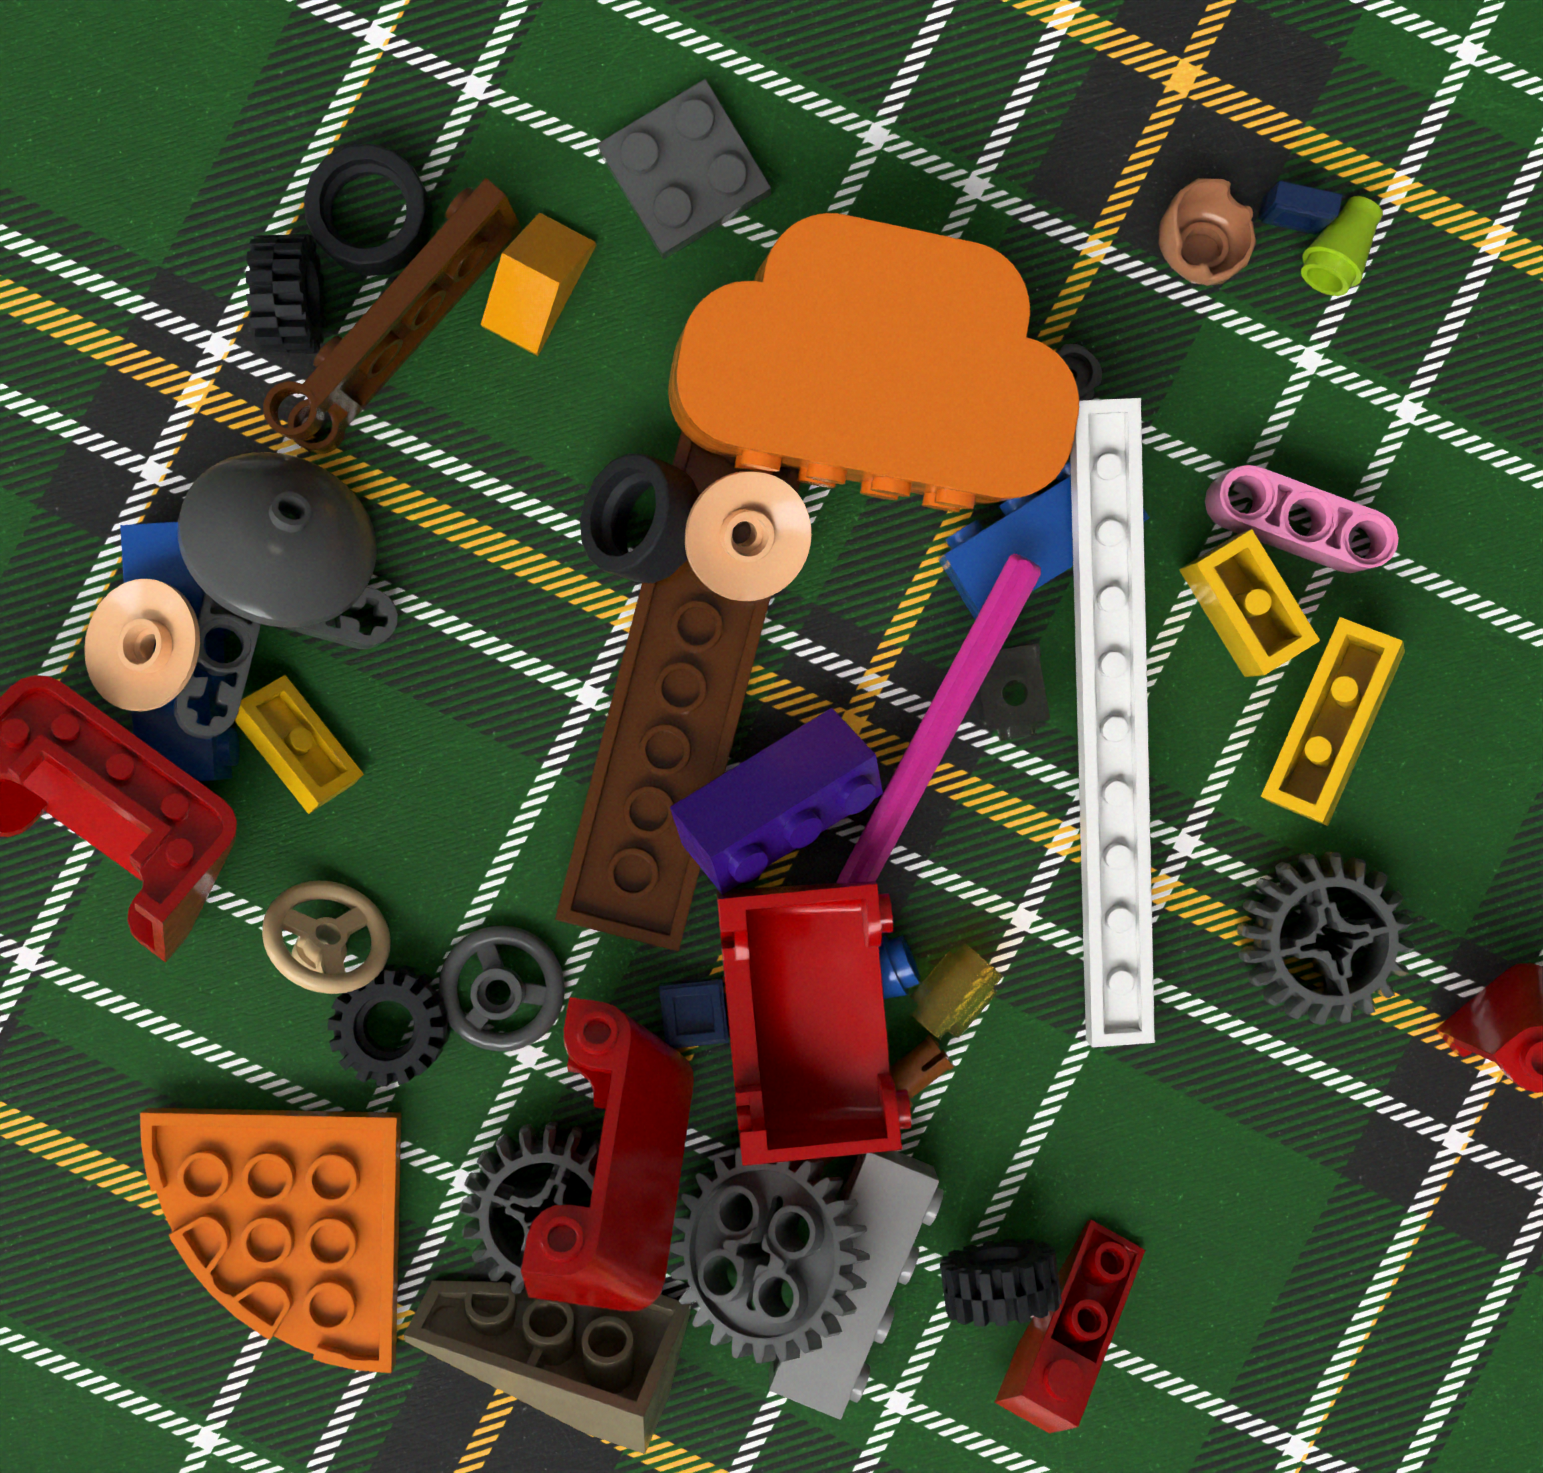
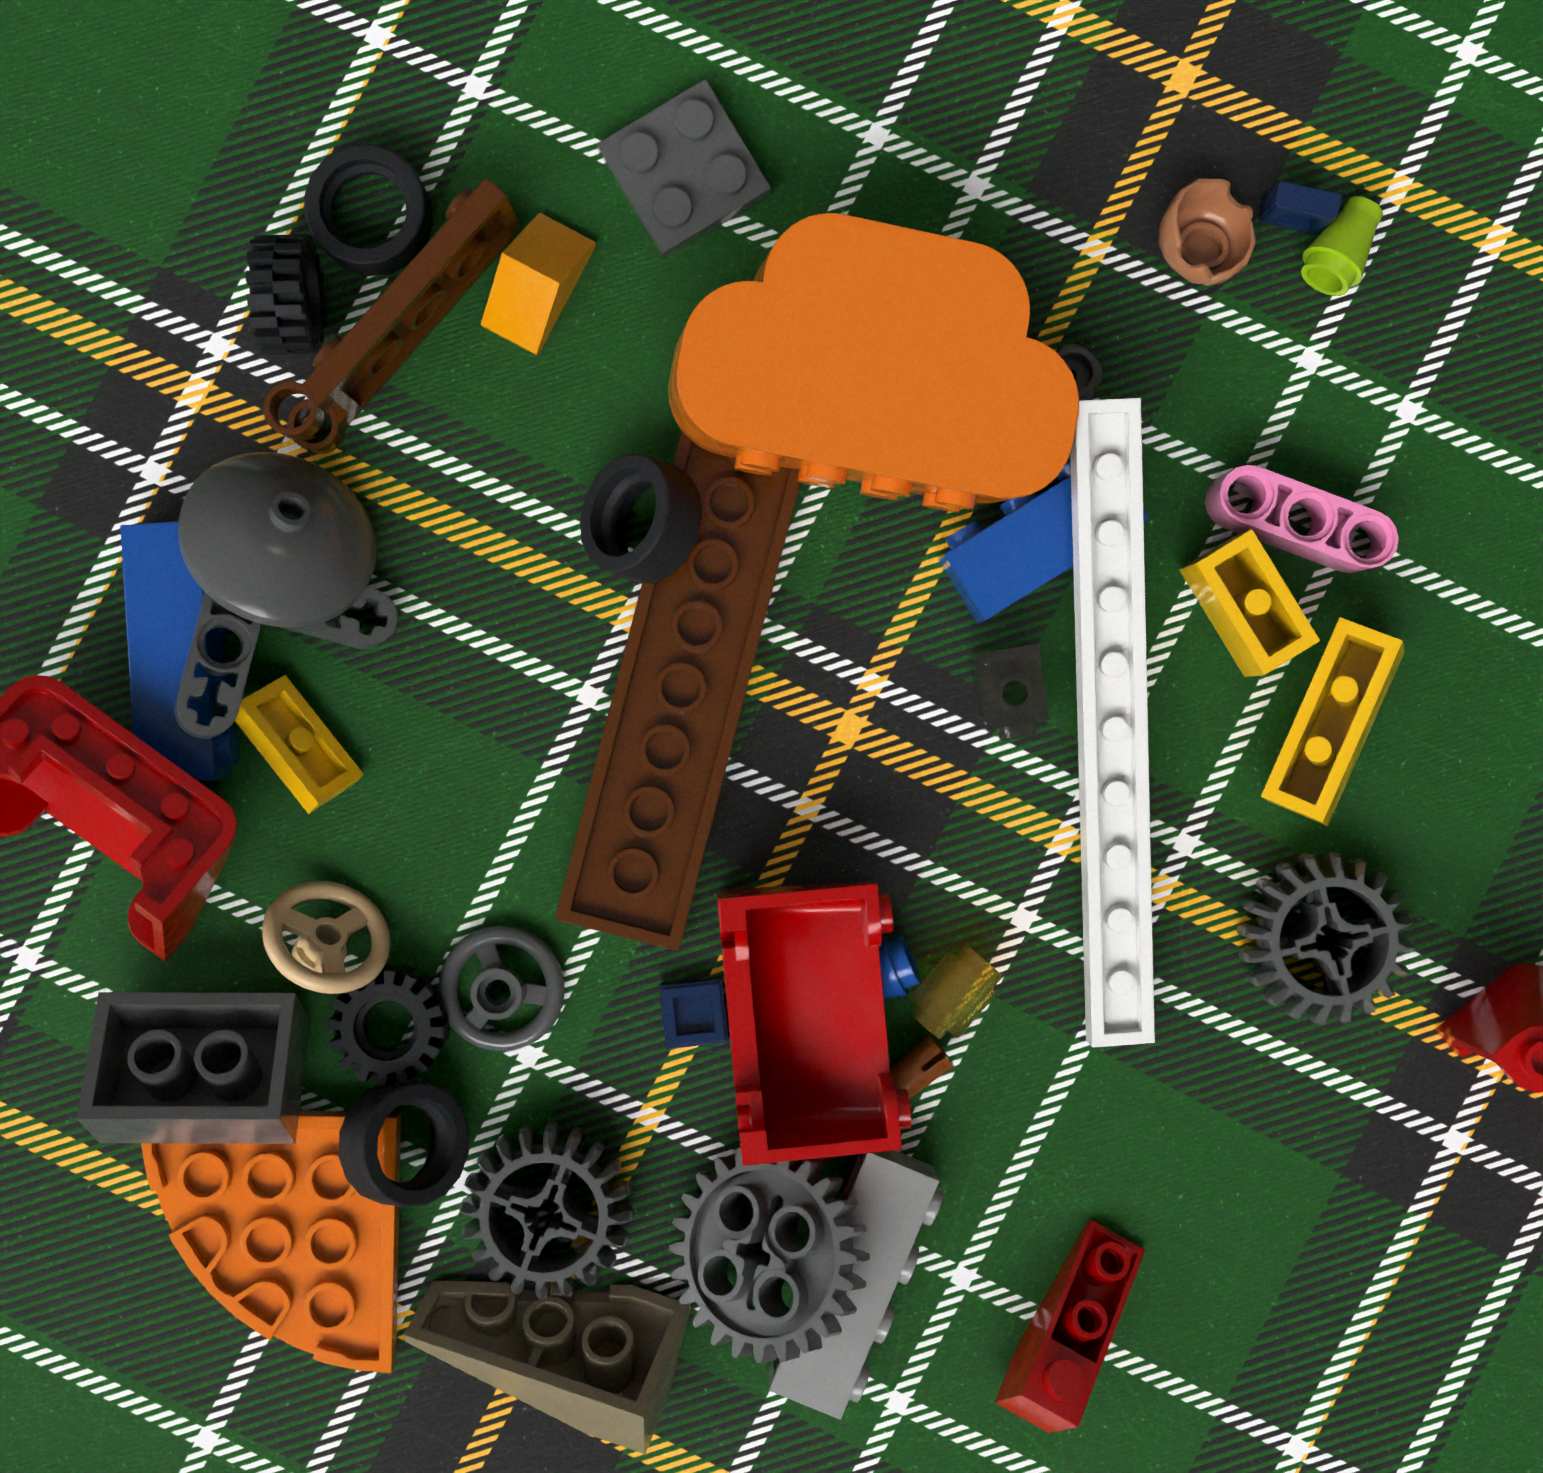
(123, 640): light nougat dish -> none
(195, 1068): none -> dark grey brick
(447, 1143): none -> black tyre
(621, 1243): red windscreen -> none
(776, 542): light nougat dish -> none
(777, 800): dark purple brick -> none
(942, 719): dark pink axle -> none
(1000, 1282): black tyre -> none

